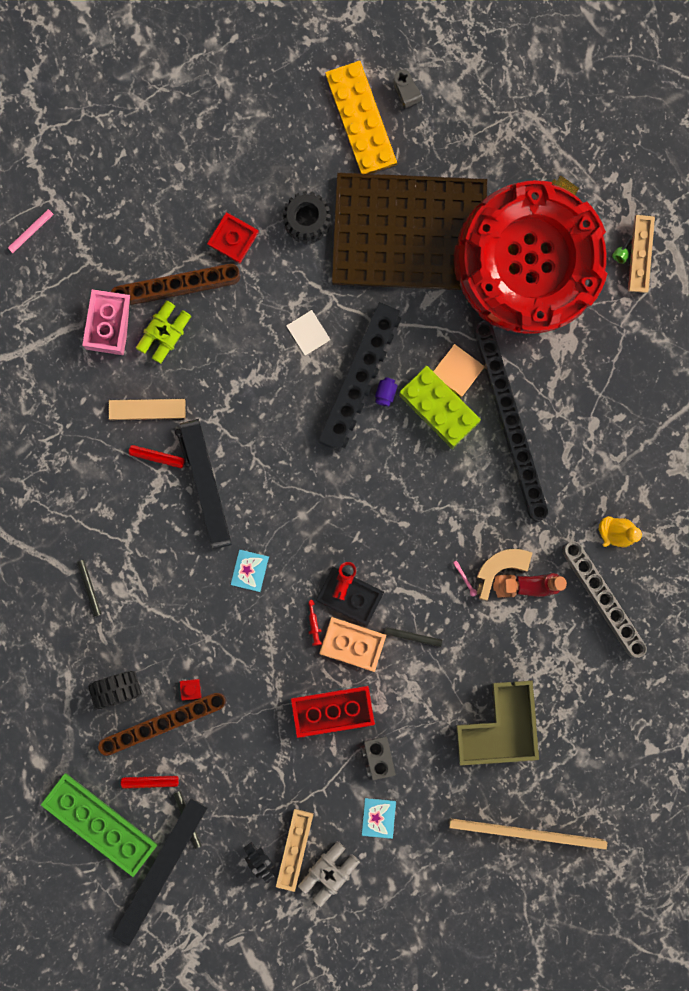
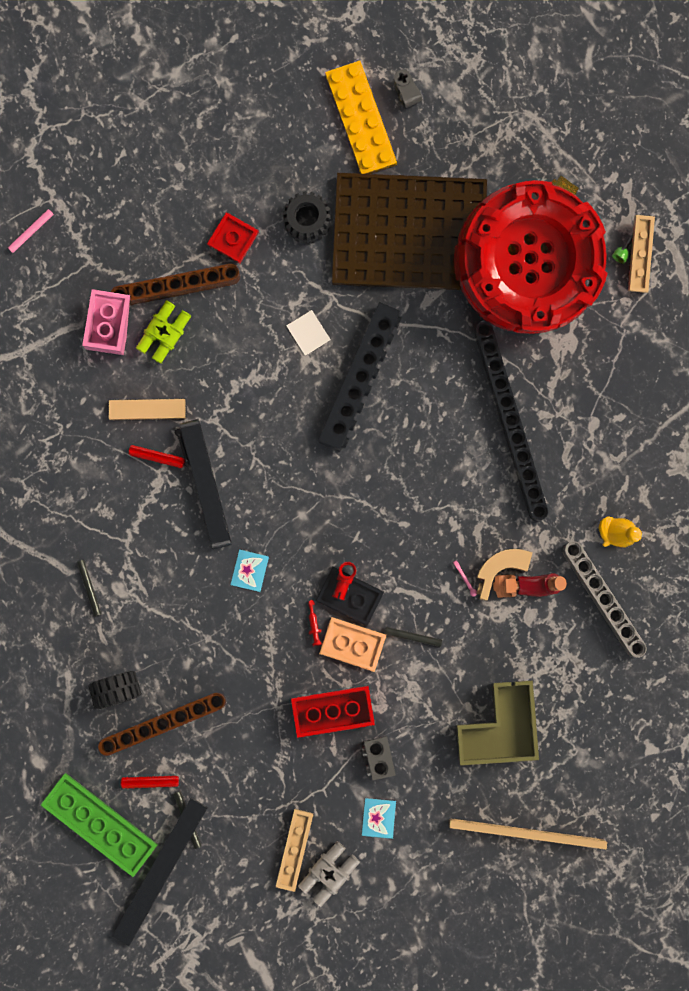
(190, 689): red plate -> none
(259, 862): black gear -> none
(386, 392): dark purple brick -> none
(439, 407): lime brick -> none
(458, 370): light nougat tile -> none

